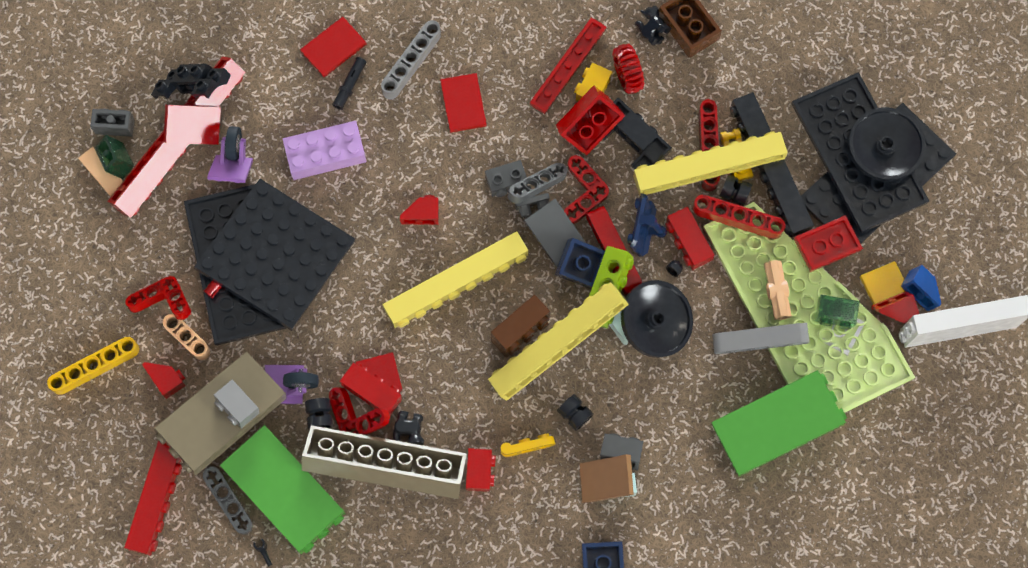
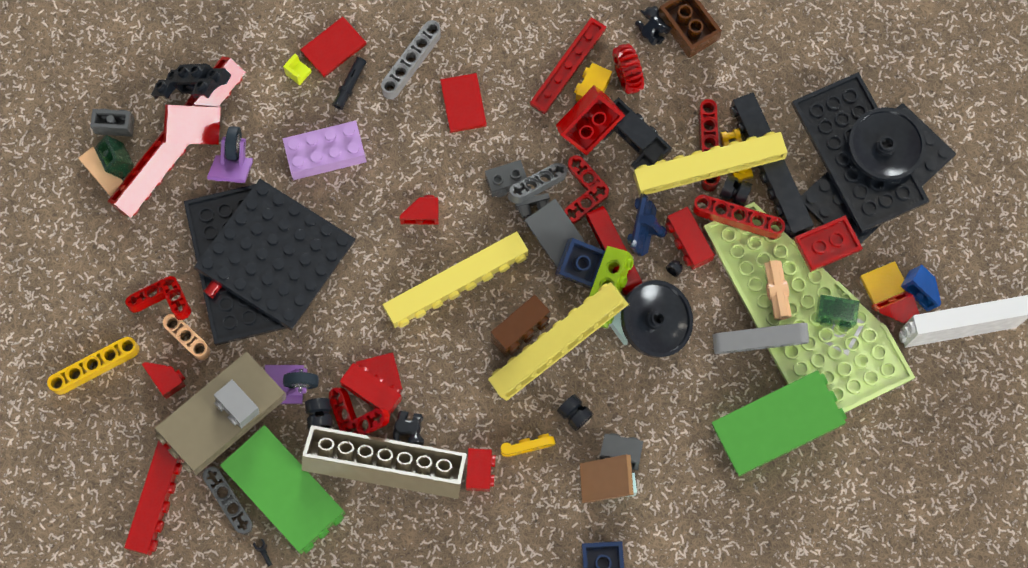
(296, 70): none -> neon yellow panel

